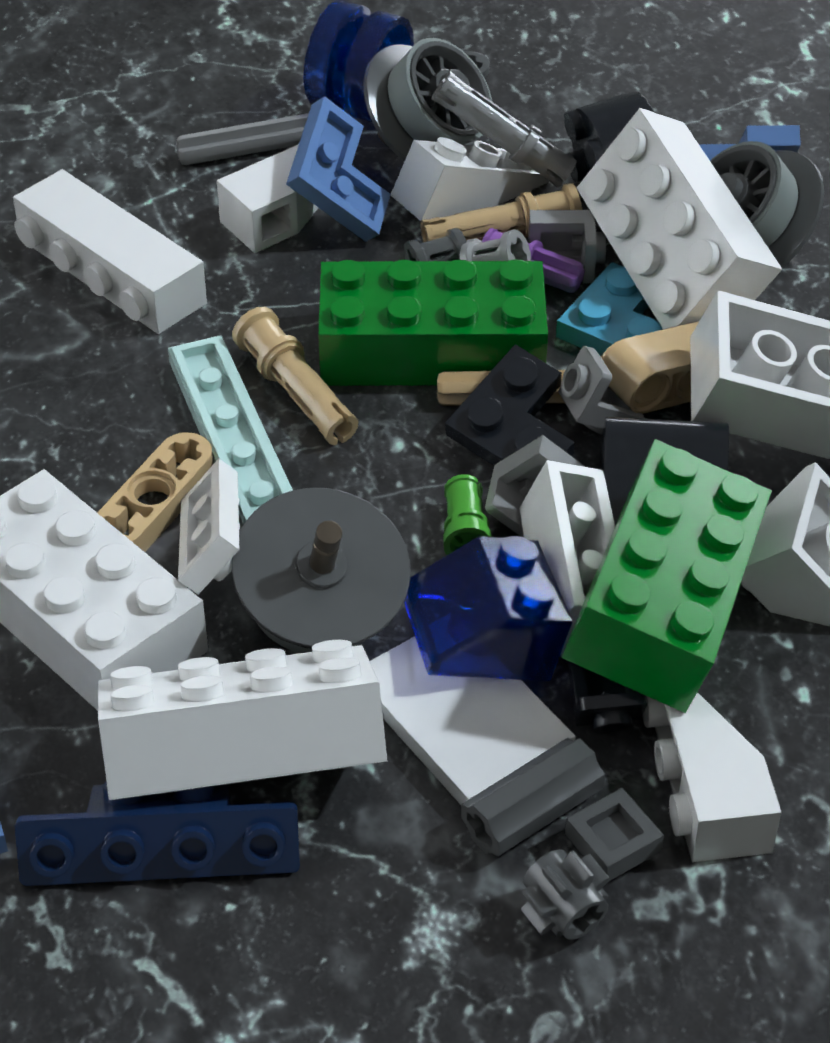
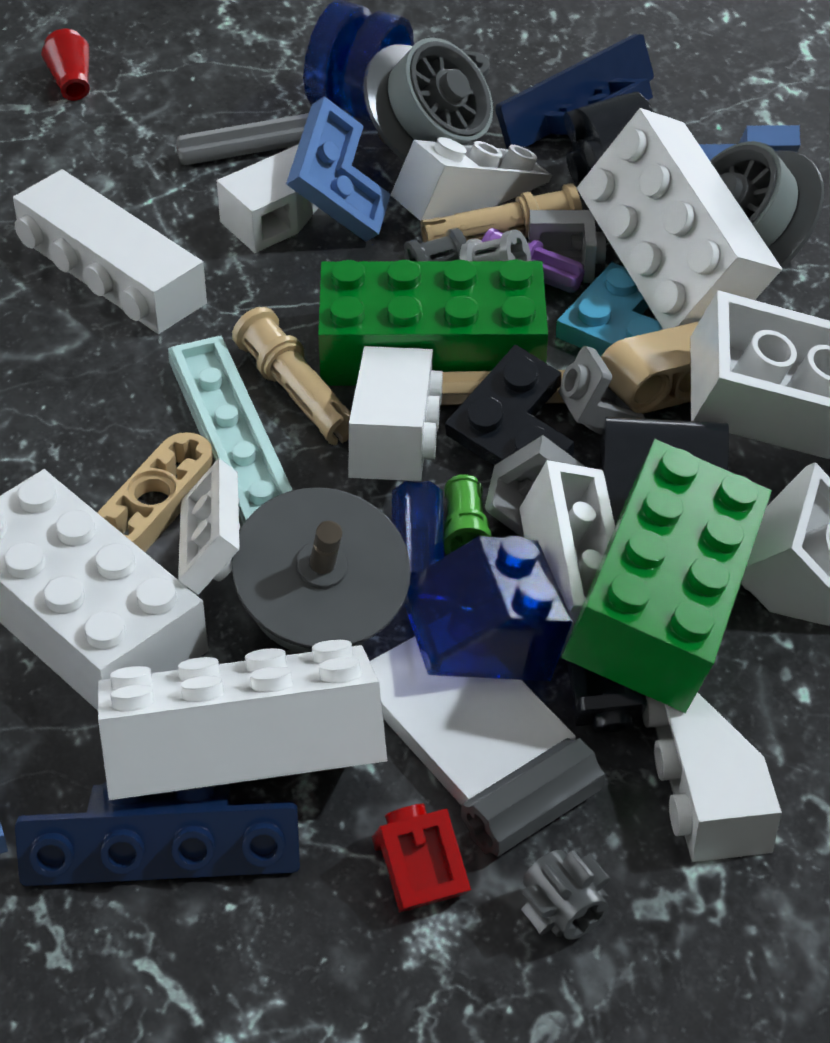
(68, 61): none -> red cone
(394, 414): none -> white brick
(419, 519): none -> clear blue axle
(421, 856): none -> red bracket
(496, 124): light grey pin -> none
(609, 73): none -> dark blue bracket
(614, 833): dark grey plate -> none

